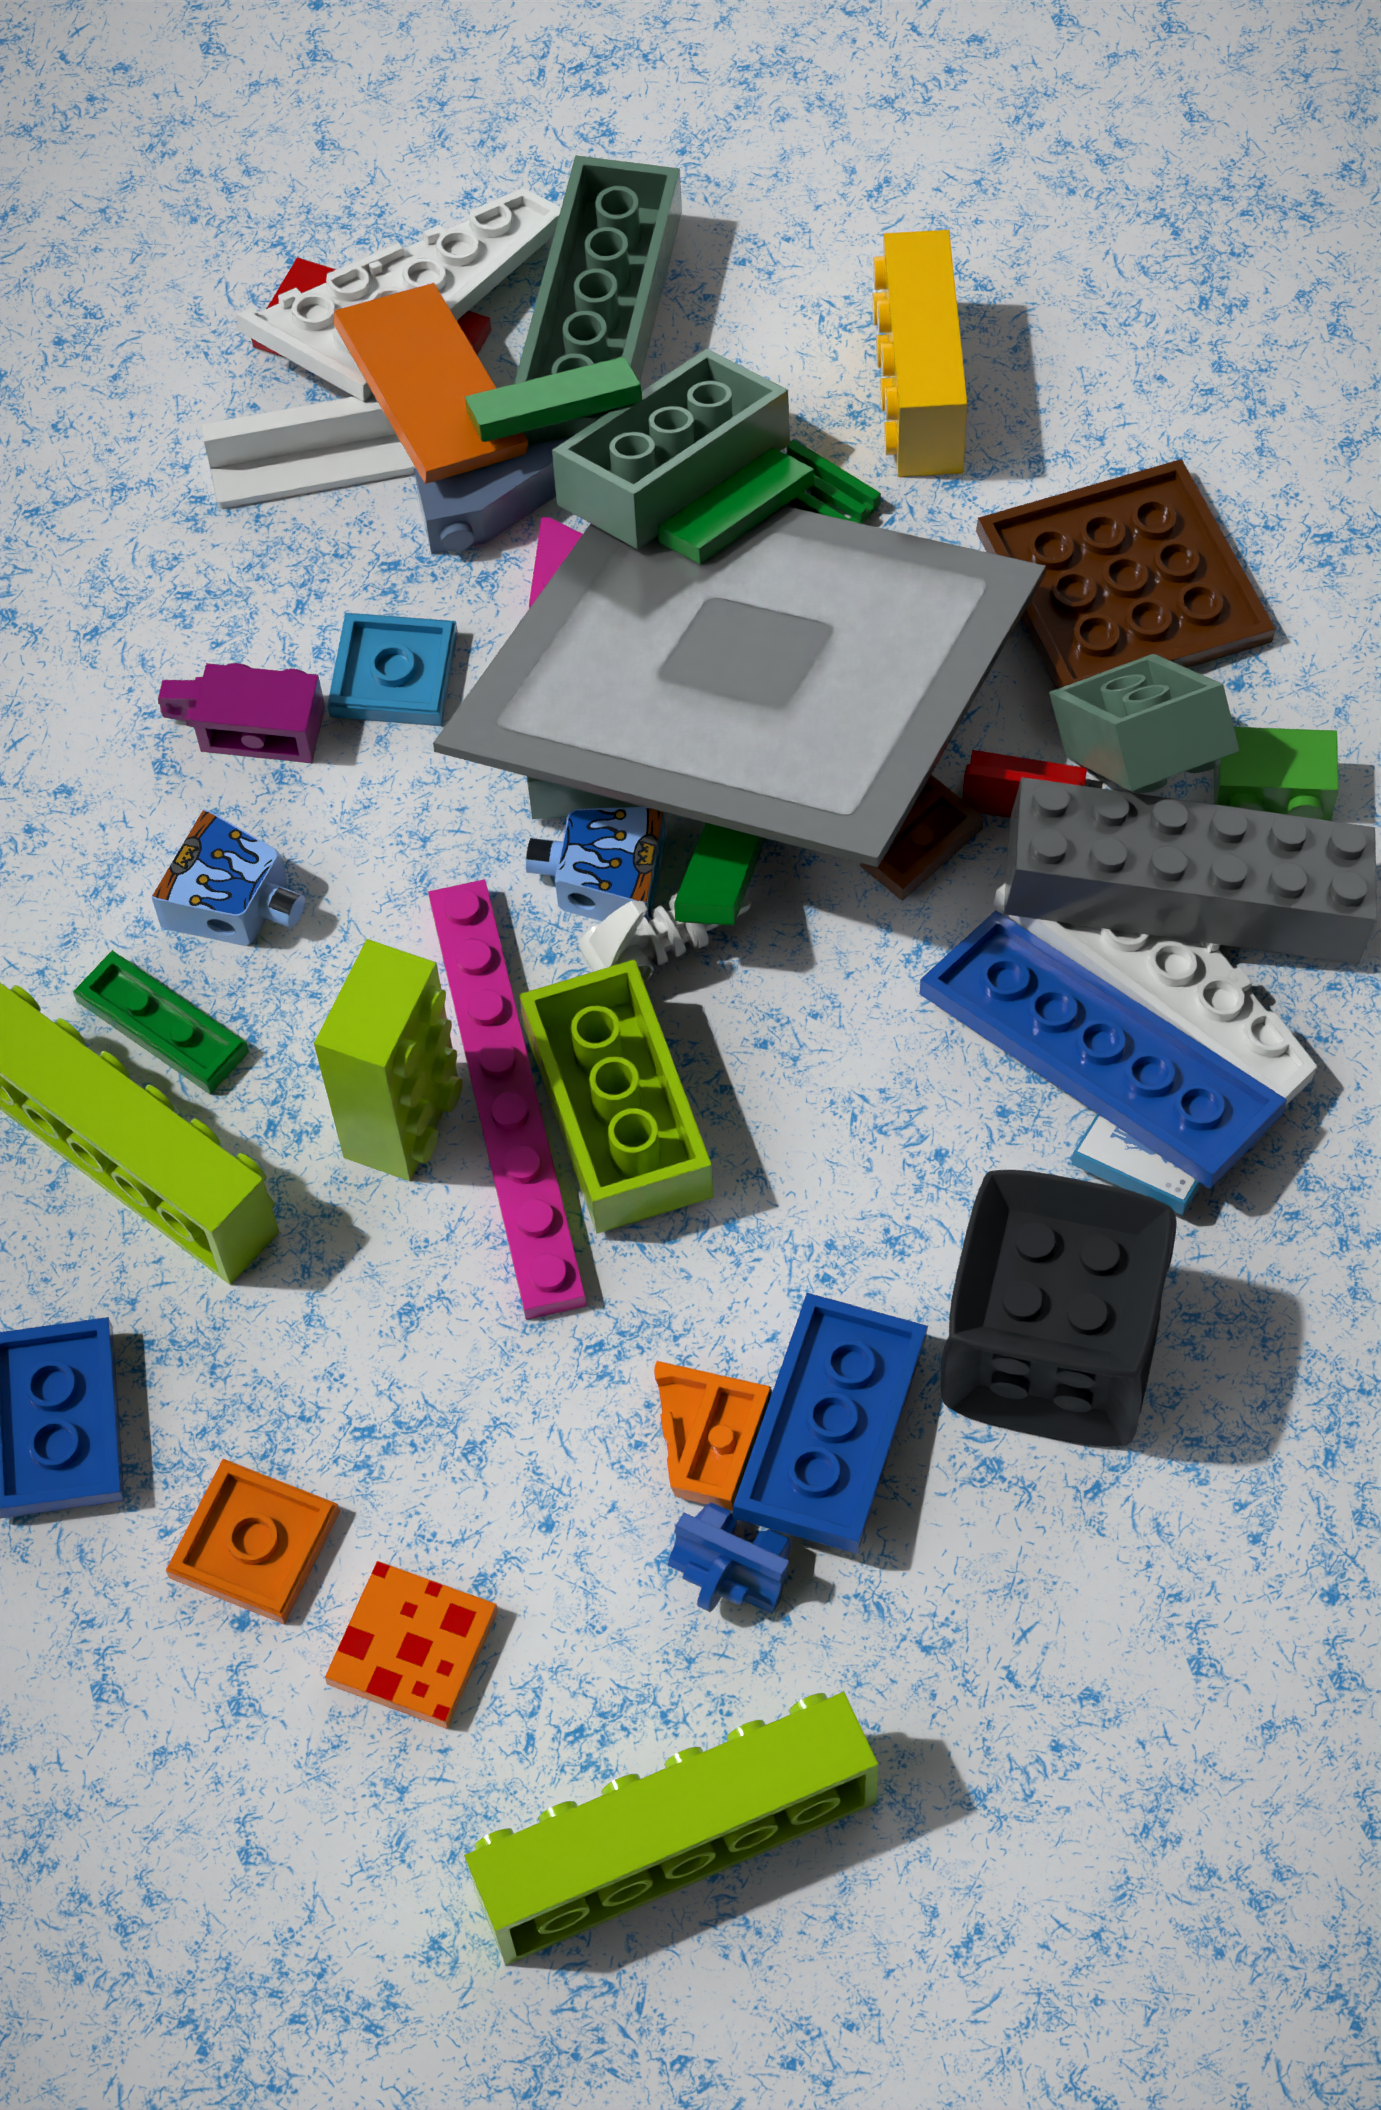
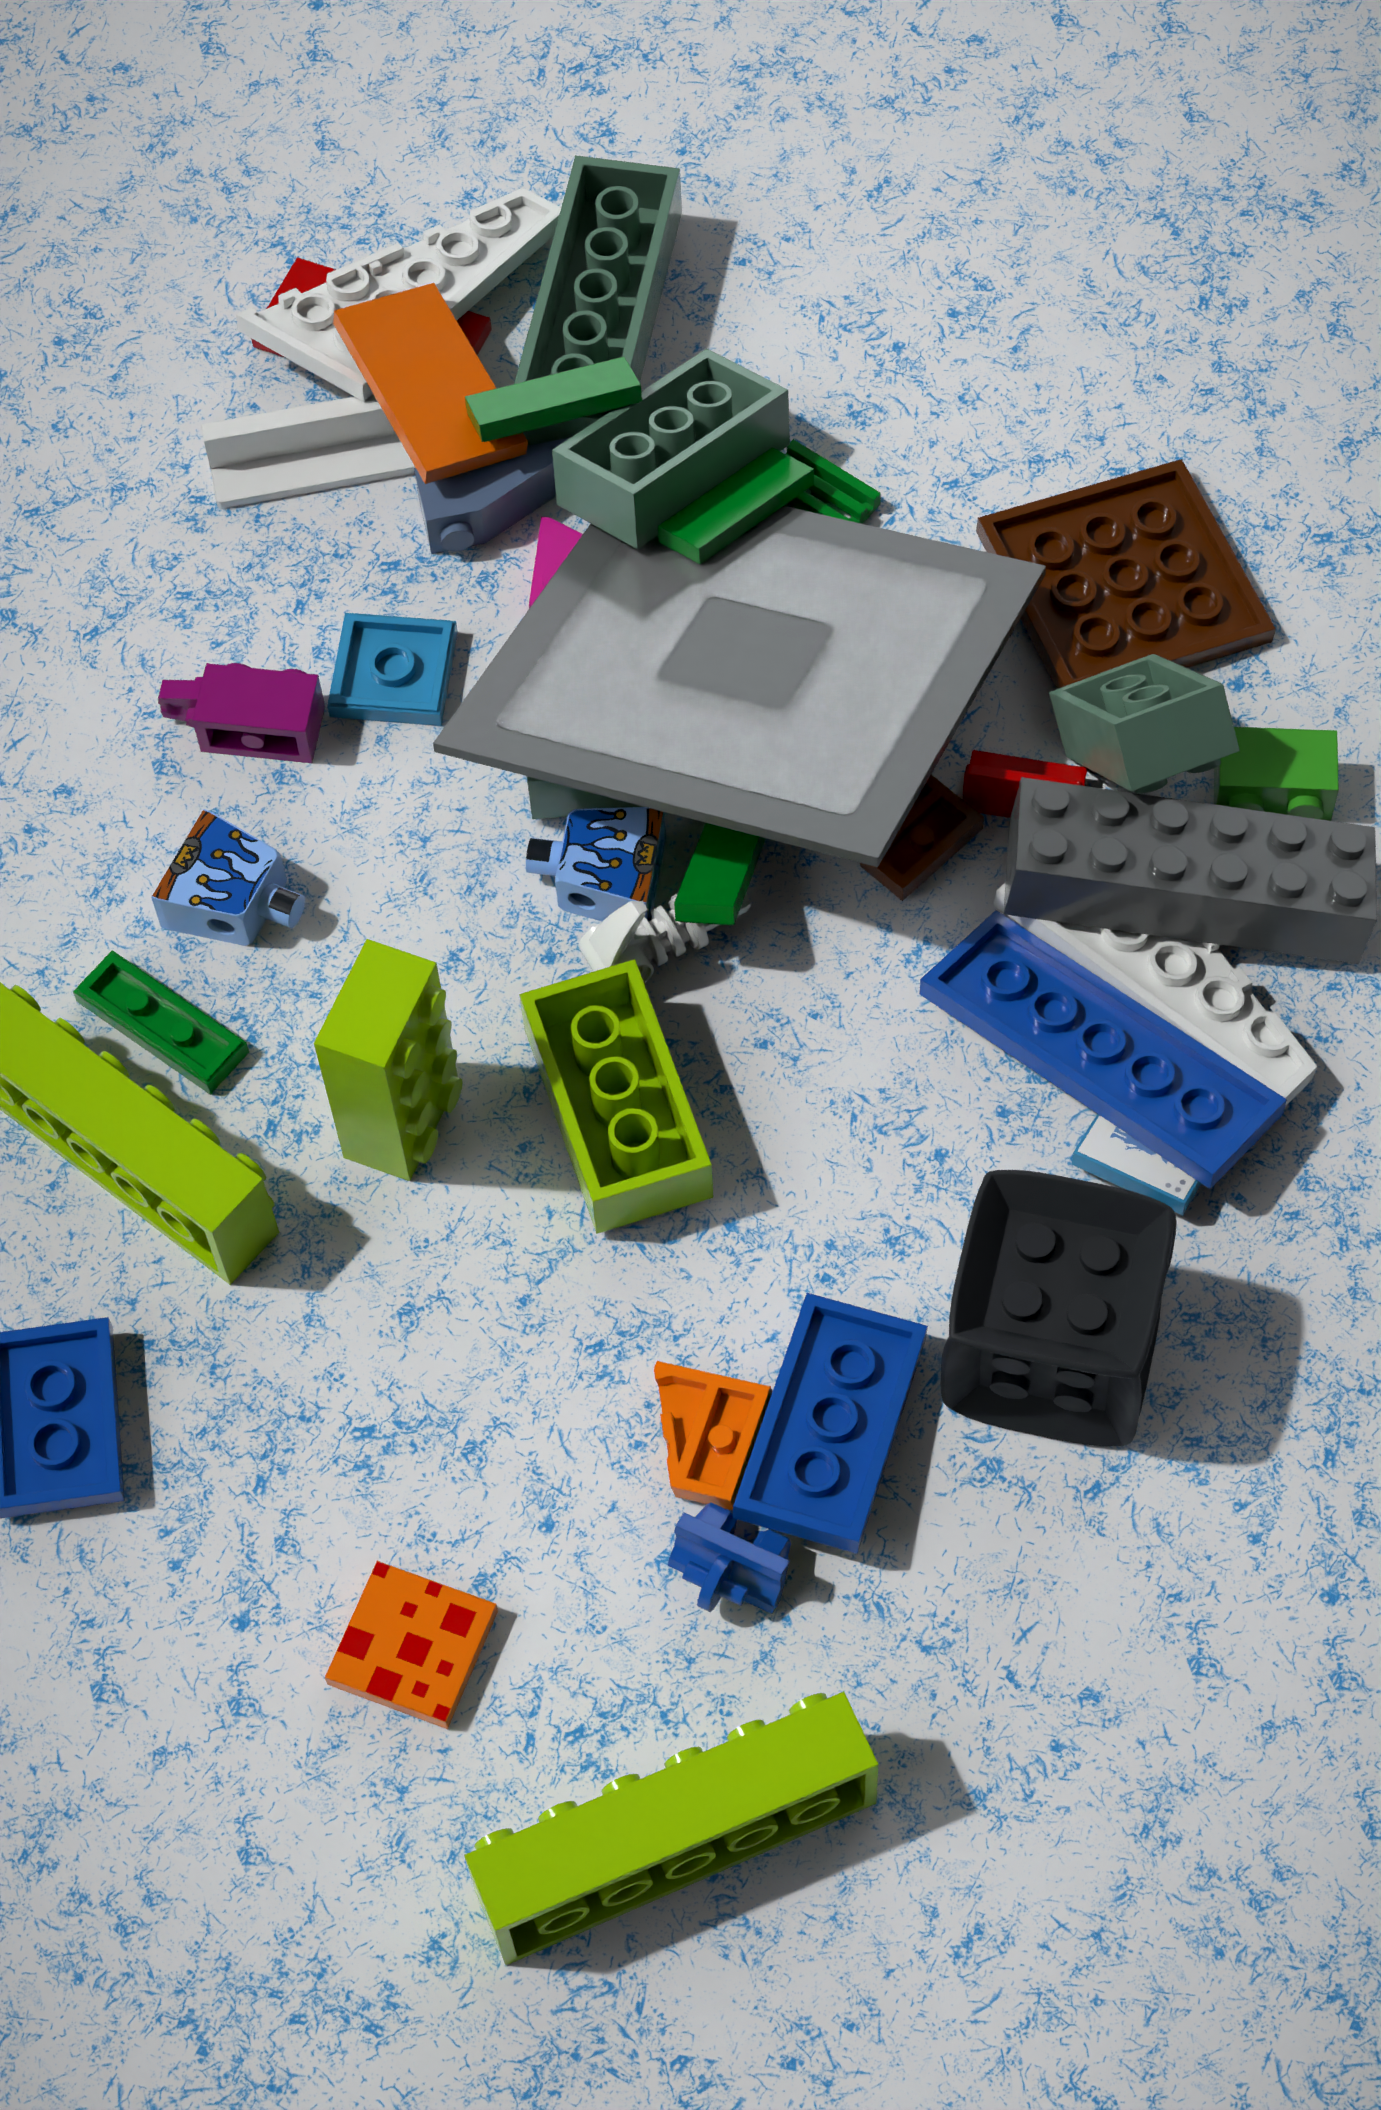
(253, 1541): orange tile -> none
(507, 1101): dark pink plate -> none
(920, 353): yellow brick -> none

